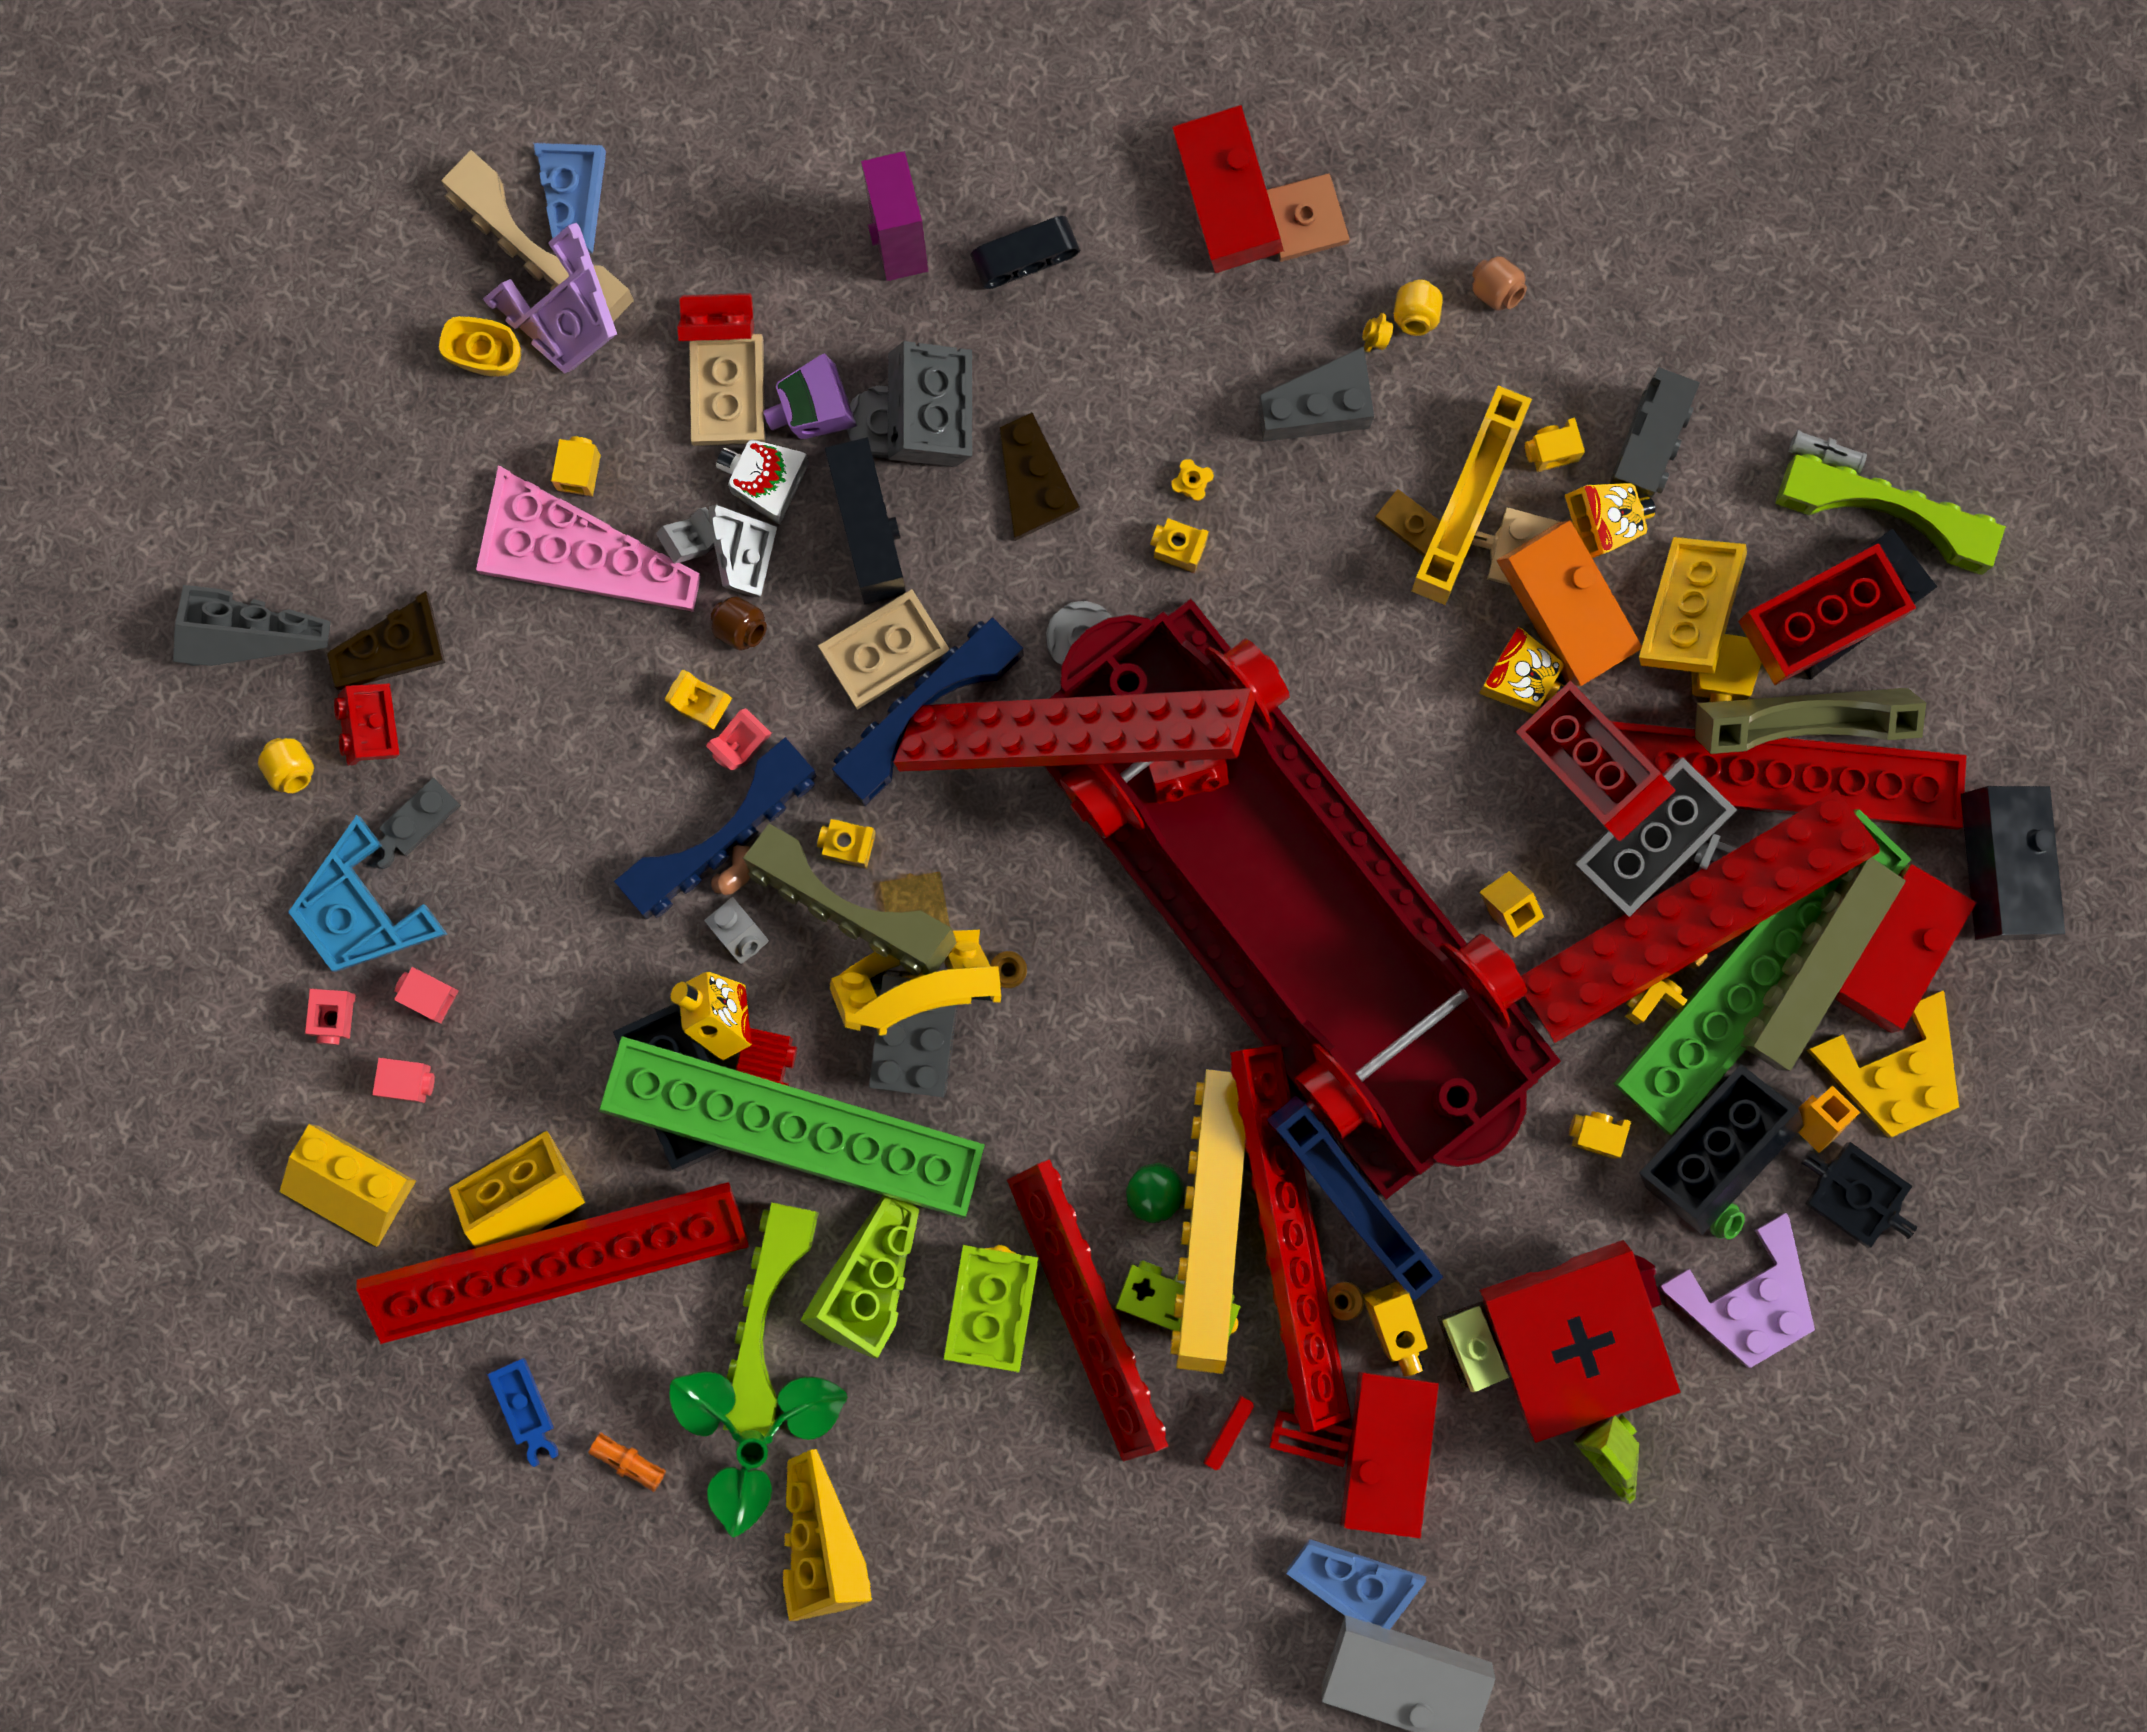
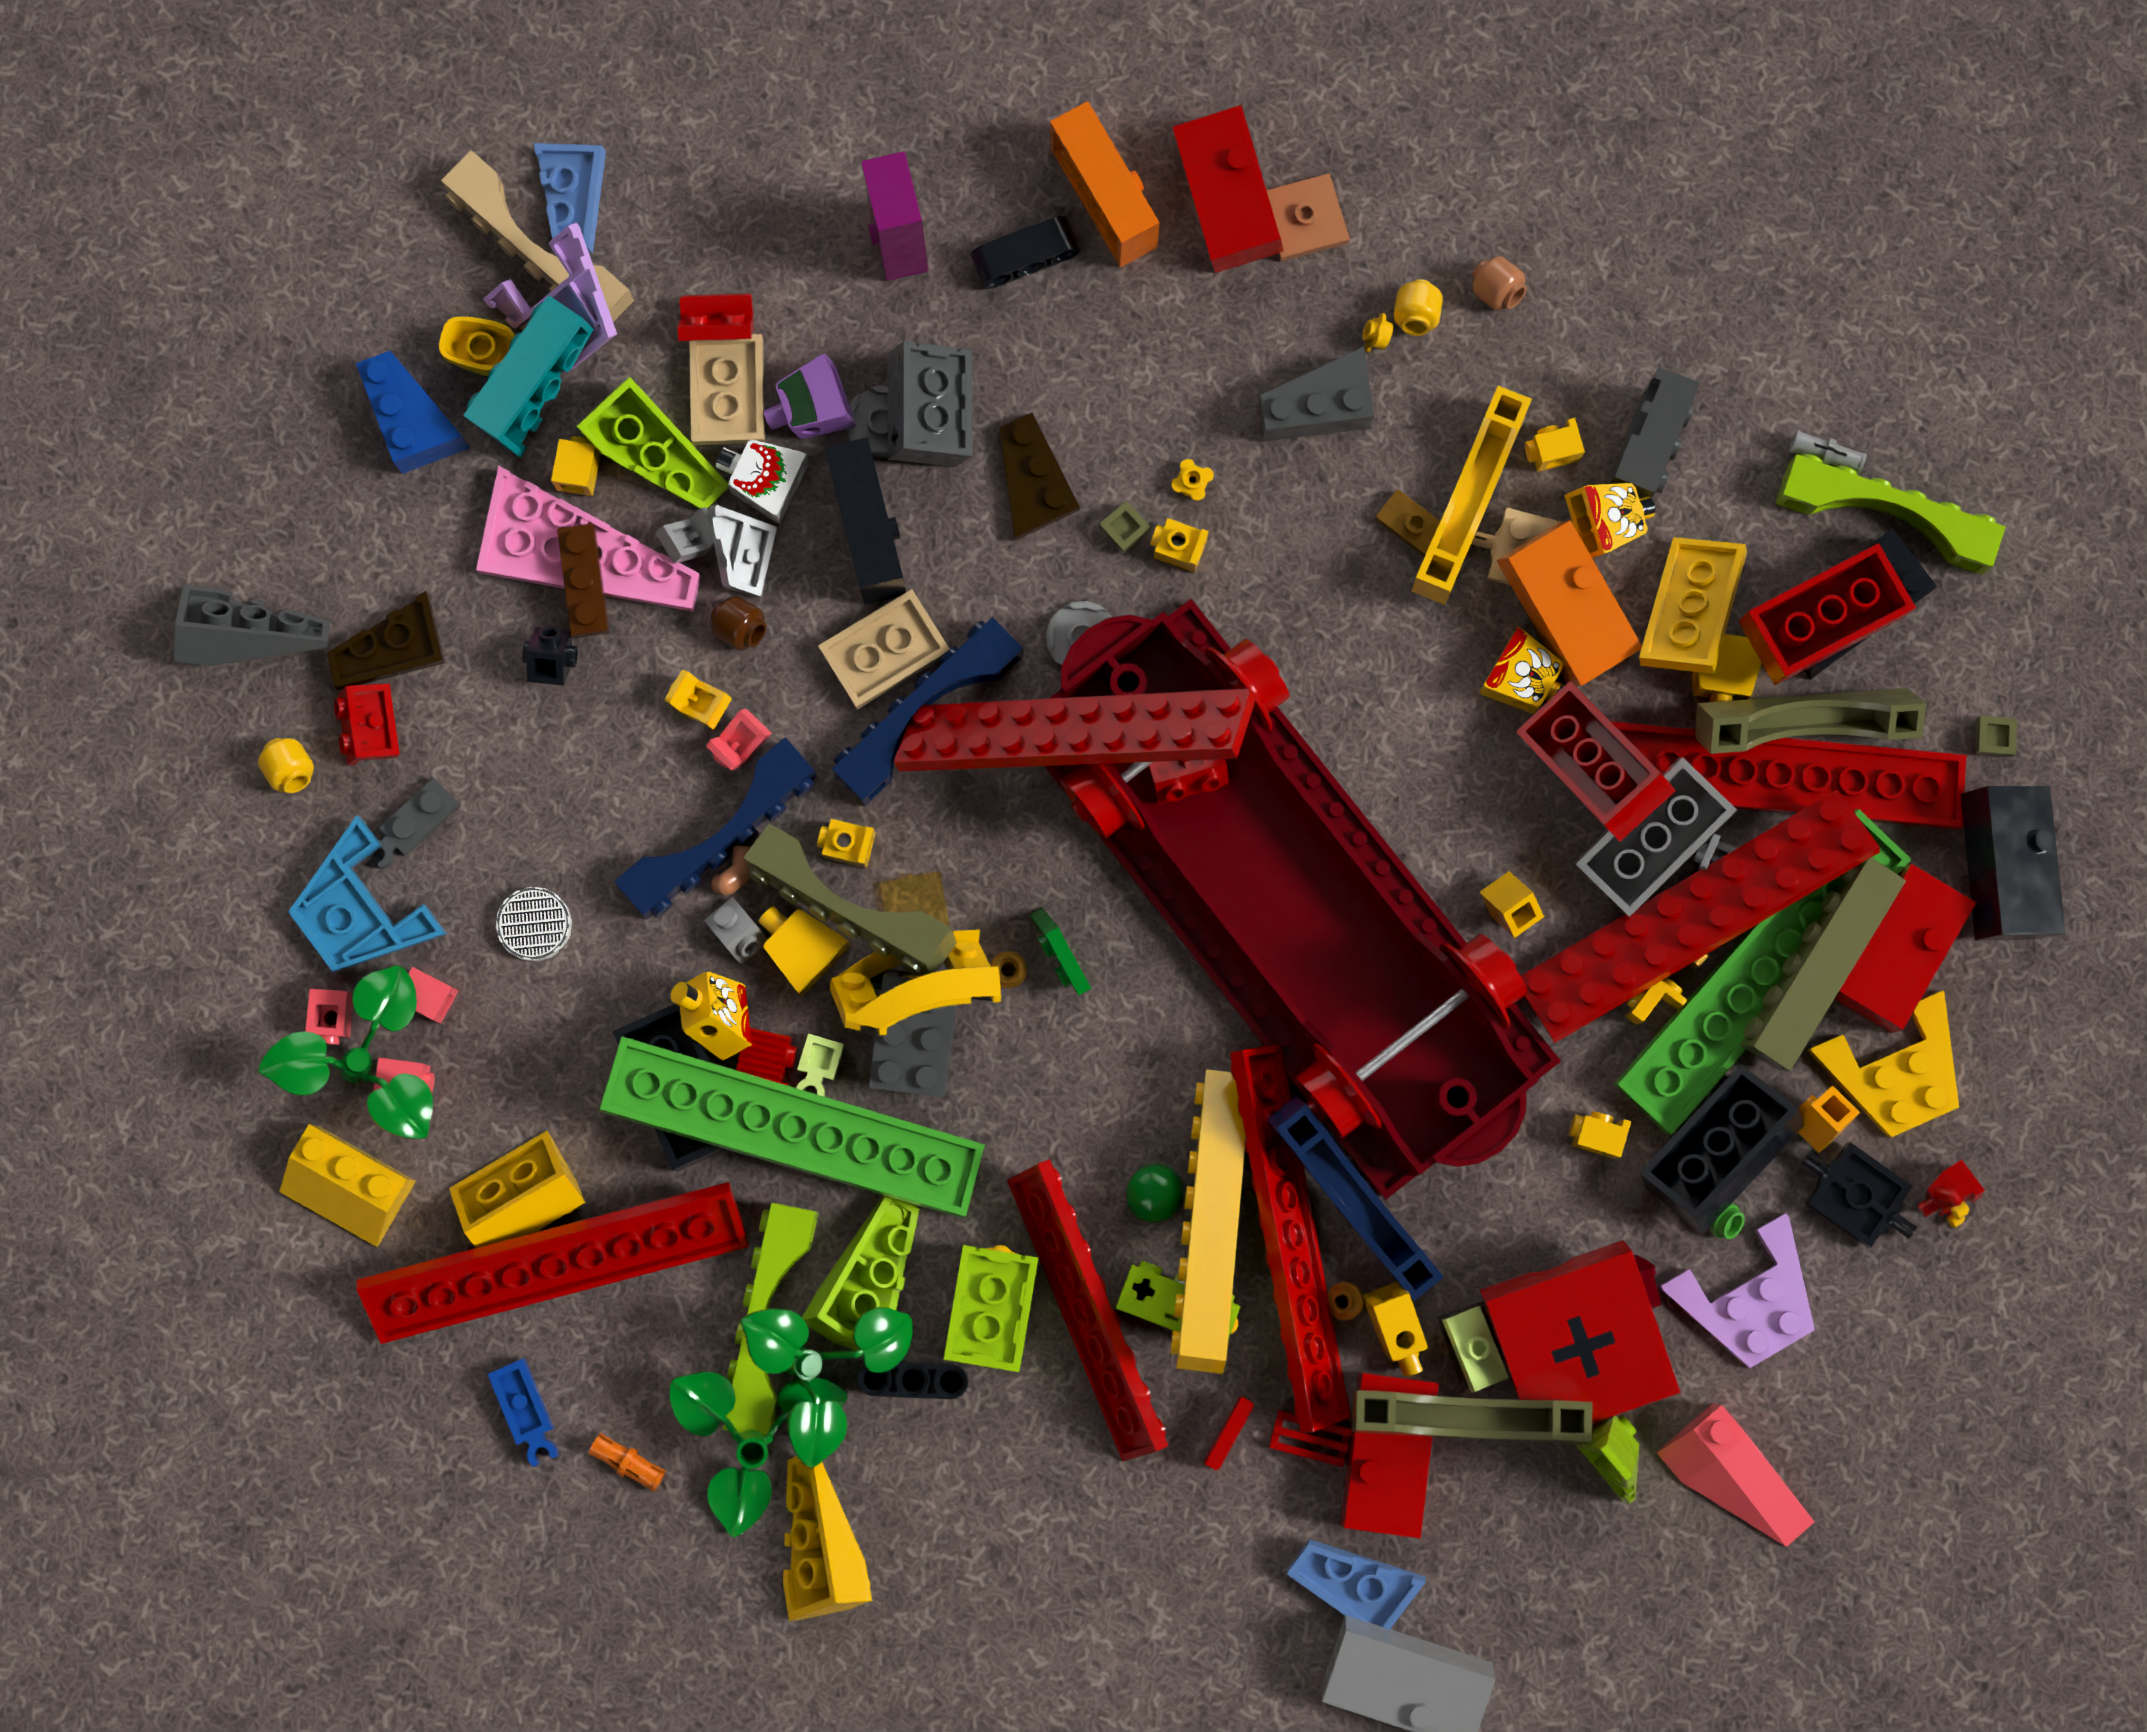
(301, 1068): none -> green plant
(406, 415): none -> blue wedge
(528, 375): none -> teal wedge
(533, 924): none -> tile
(549, 655): none -> black brick
(583, 581): none -> reddish brown plate
(644, 440): none -> lime wedge
(776, 1346): none -> green plant
(801, 946): none -> yellow torso
(820, 1061): none -> yellowish green plate
(932, 1385): none -> black beam
(1055, 945): none -> green wing
(1104, 184): none -> orange brick
(1124, 527): none -> olive plate
(1472, 1418): none -> olive arch
(1730, 1470): none -> coral wedge
(1950, 1193): none -> red piece
(1995, 736): none -> olive plate

